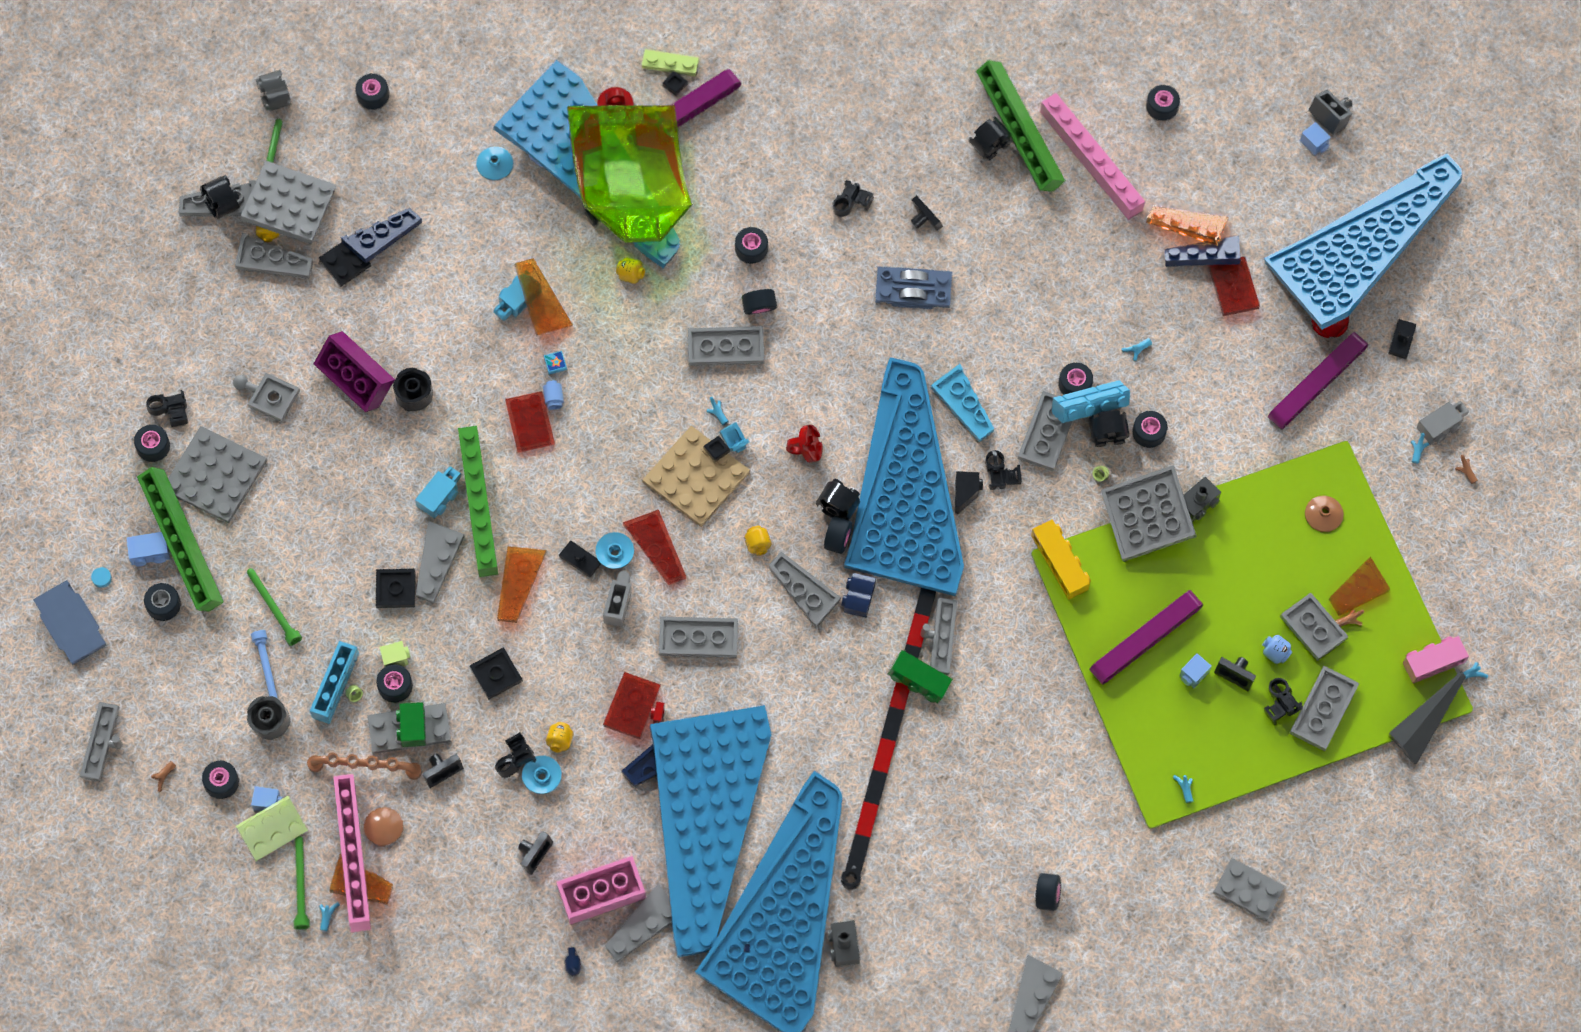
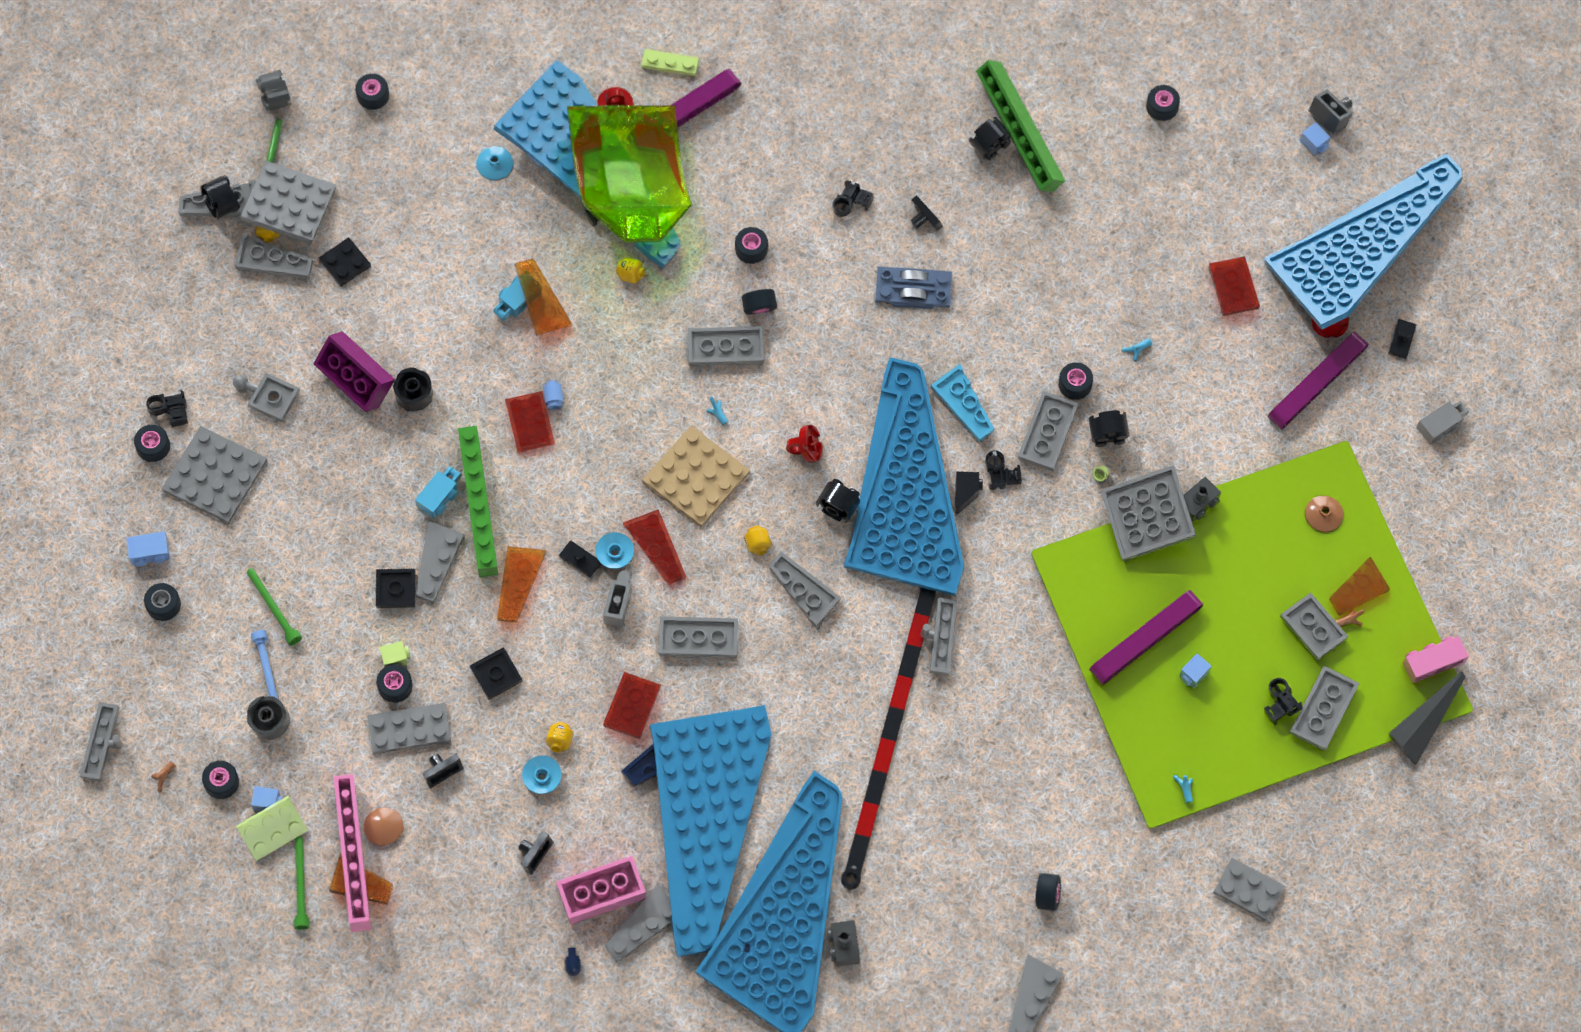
(69, 622): sand blue piece -> none
(101, 577): medium azure tile -> none
(180, 539): bright green brick -> none
(316, 763): nougat bar -> none
(326, 915): medium azure bar -> none
(334, 682): medium azure brick -> none
(357, 696): yellowish green hinge -> none
(381, 235): wing -> none
(412, 724): green brick -> none
(518, 758): black piece -> none
(555, 362): tile -> none
(657, 712): red plate -> none
(674, 83): black tile -> none
(716, 448): black tile -> none
(734, 438): medium azure bracket -> none
(837, 535): black wheel -> none
(859, 595): dark blue brick -> none
(919, 677): green brick -> none
(1061, 559): yellow brick -> none
(1090, 401): medium azure brick -> none
(1092, 156): bright pink brick -> none
(1153, 423): black wheel -> none
(1192, 224): clear orange wing -> none
(1203, 253): dark blue wing -> none
(1235, 672): tile -> none
(1277, 649): light blue head -> none
(1418, 448): medium azure bar -> none
(1467, 470): nougat bar -> none
(1473, 672): medium azure bar -> none

